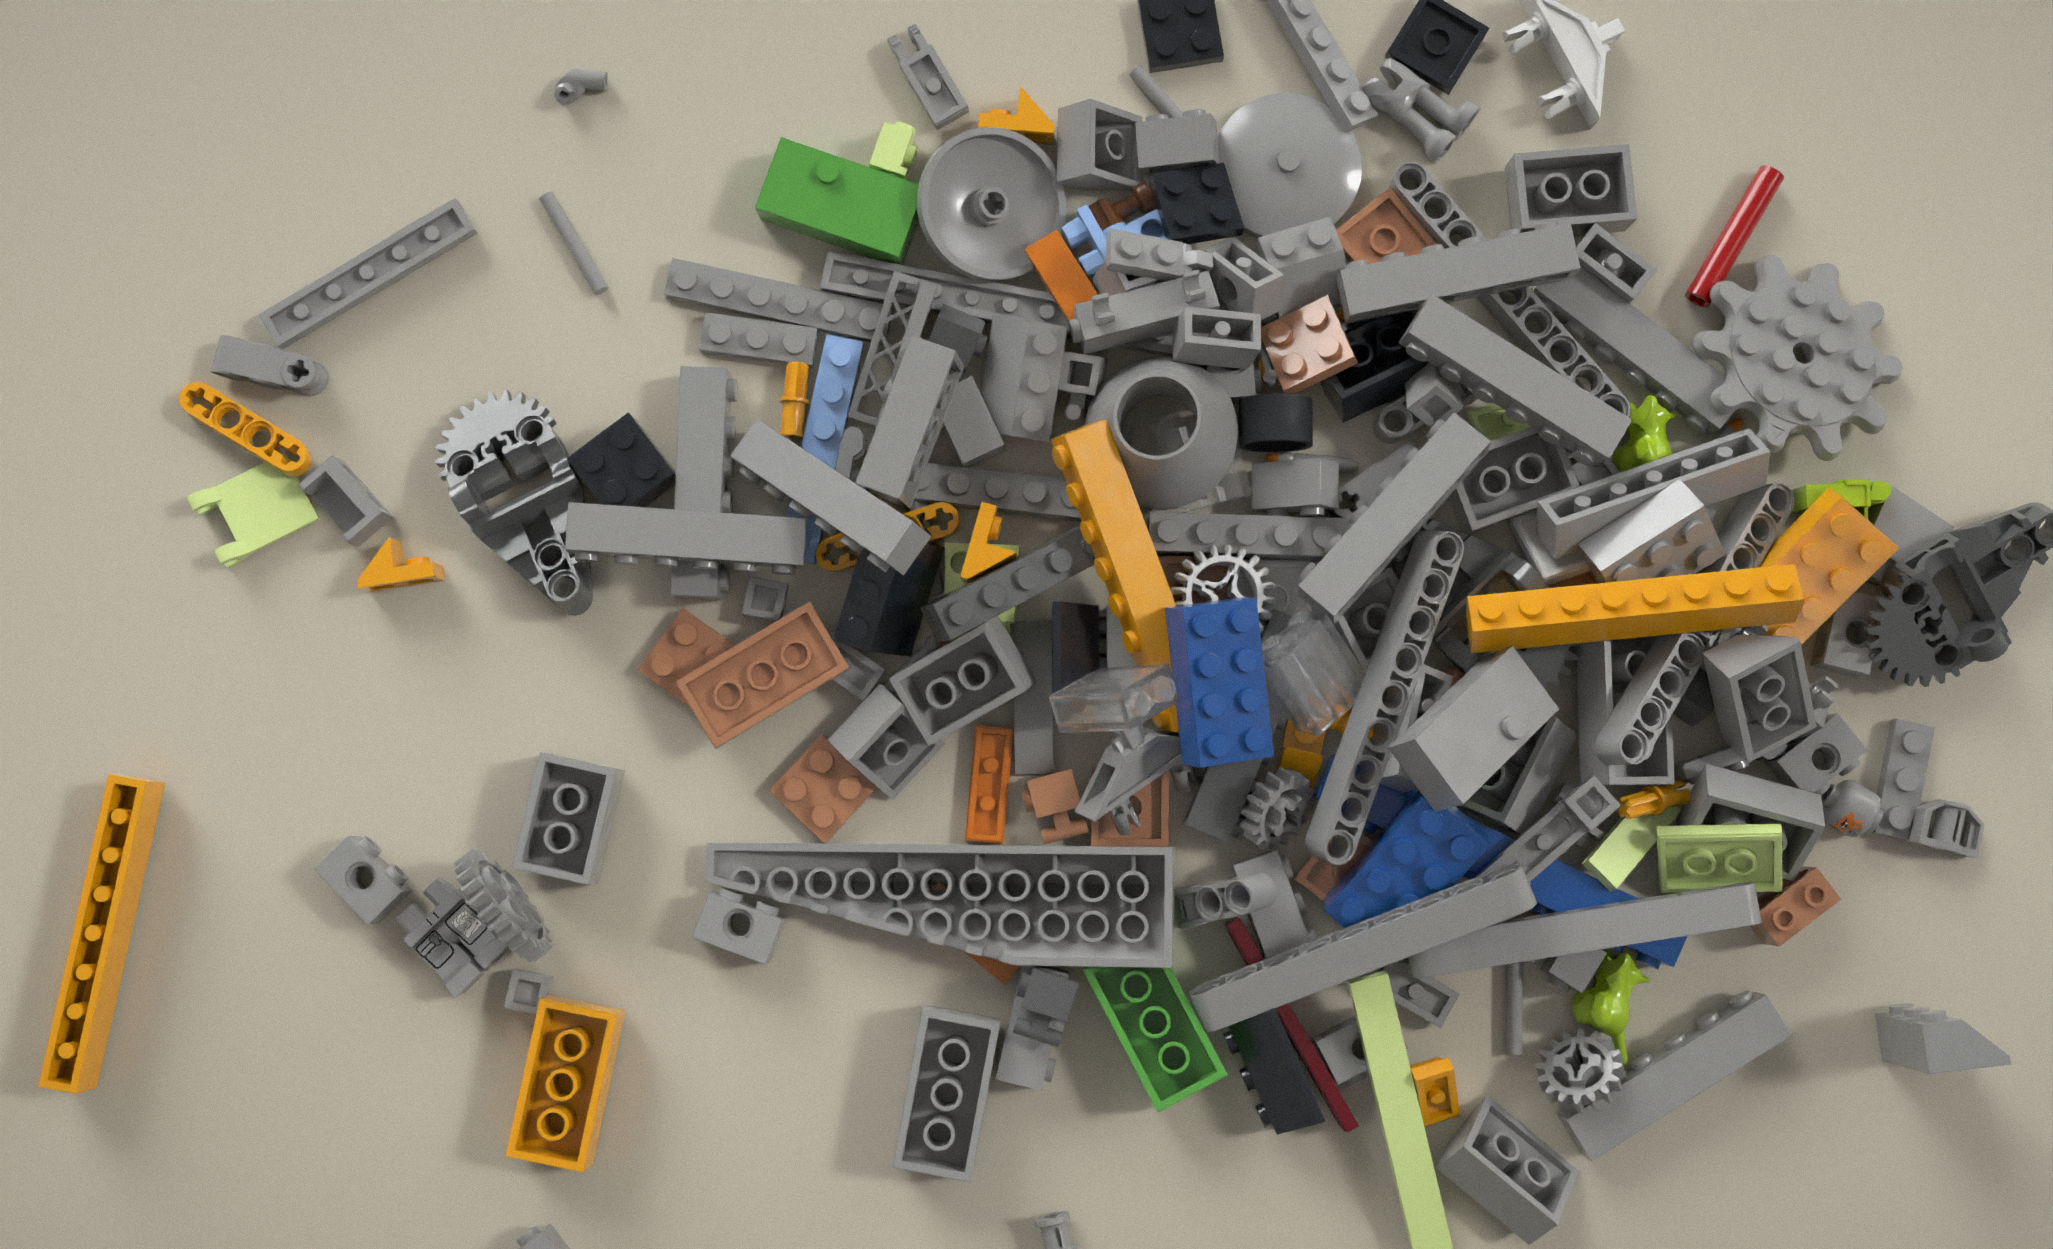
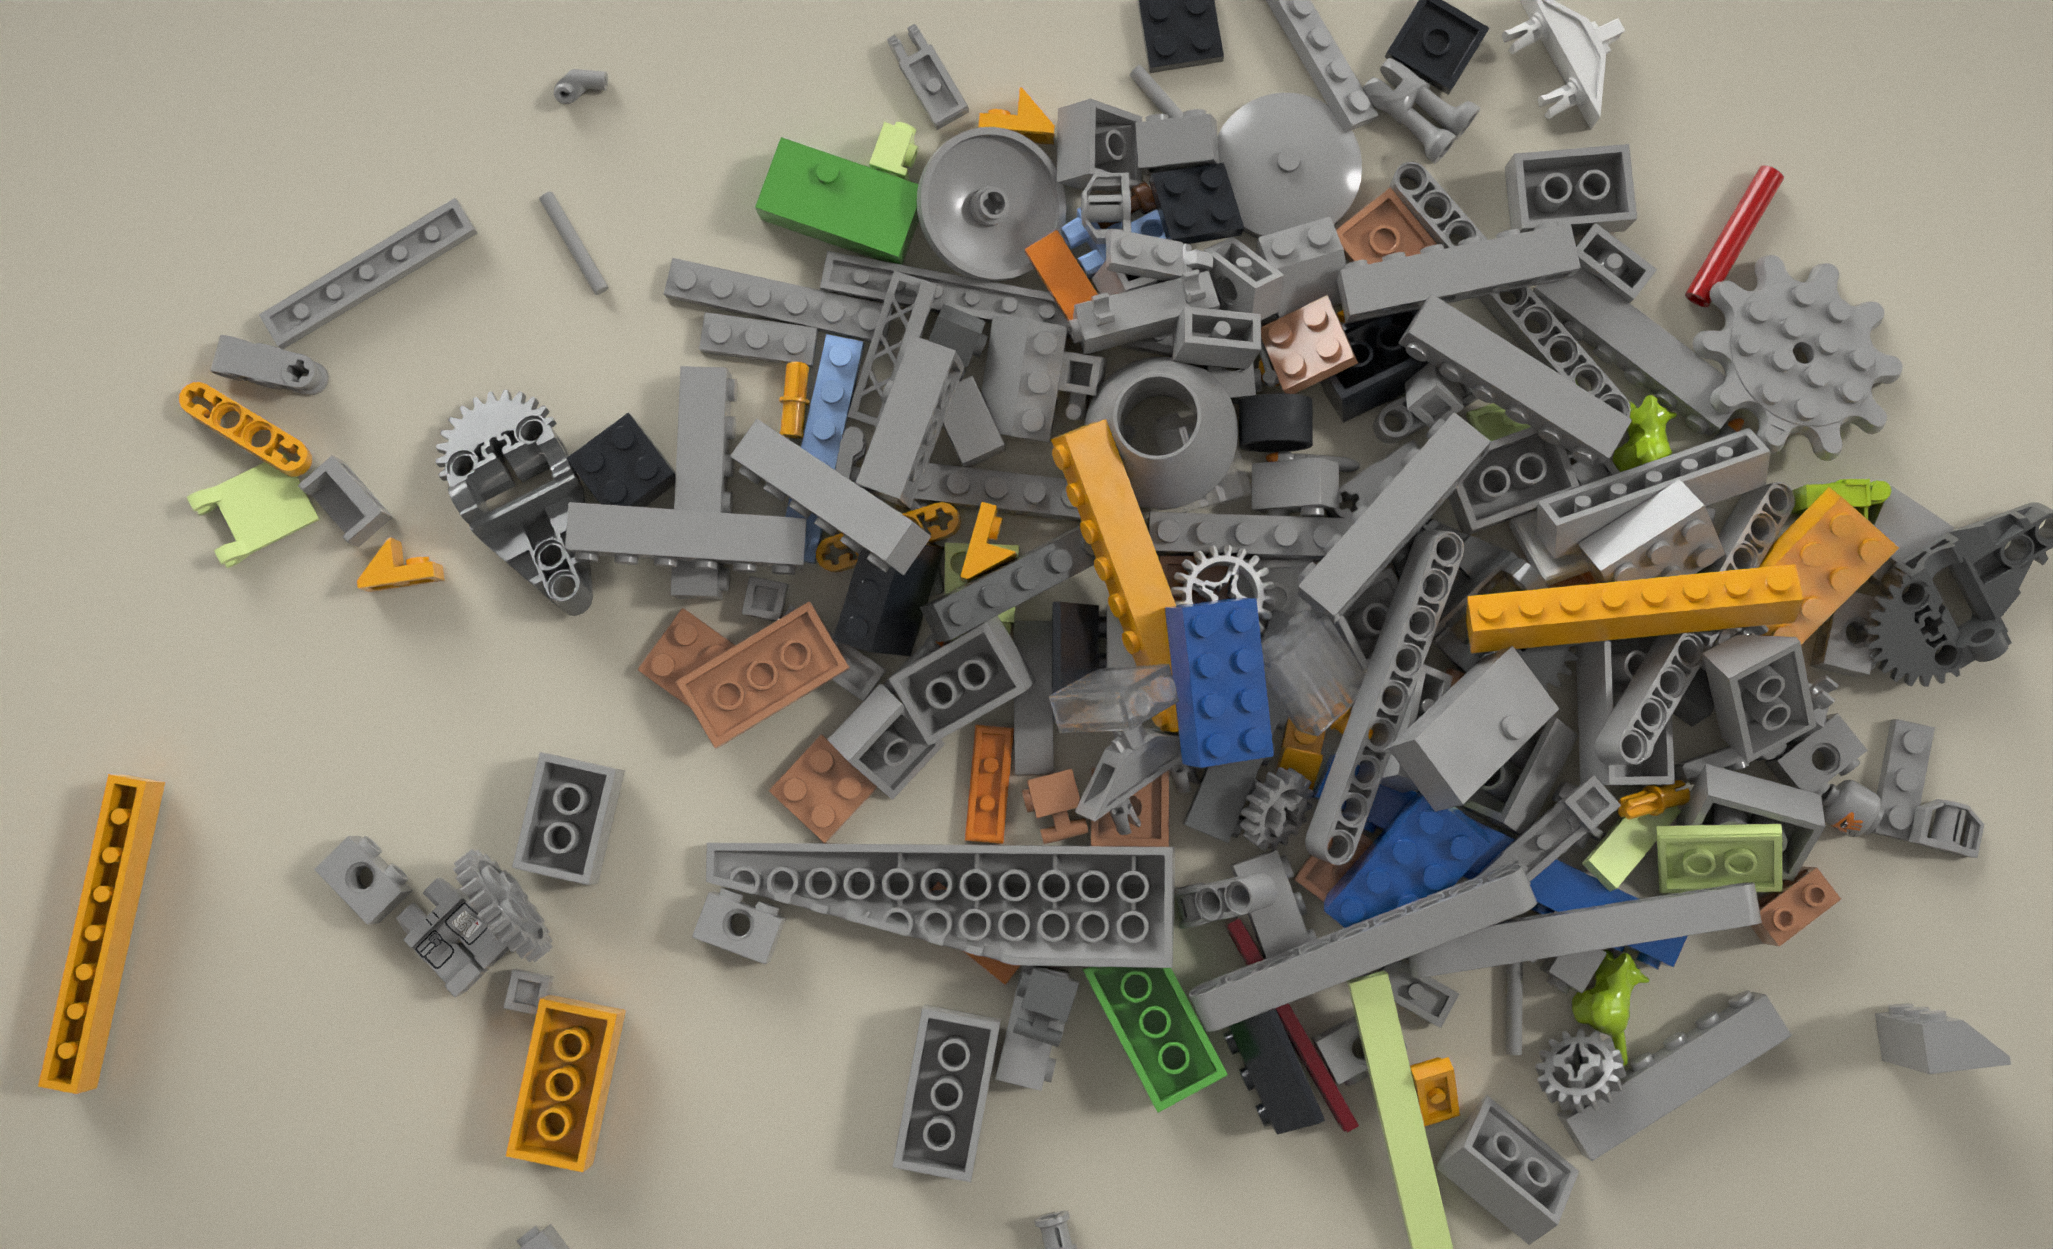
(1106, 207): none -> light grey piece

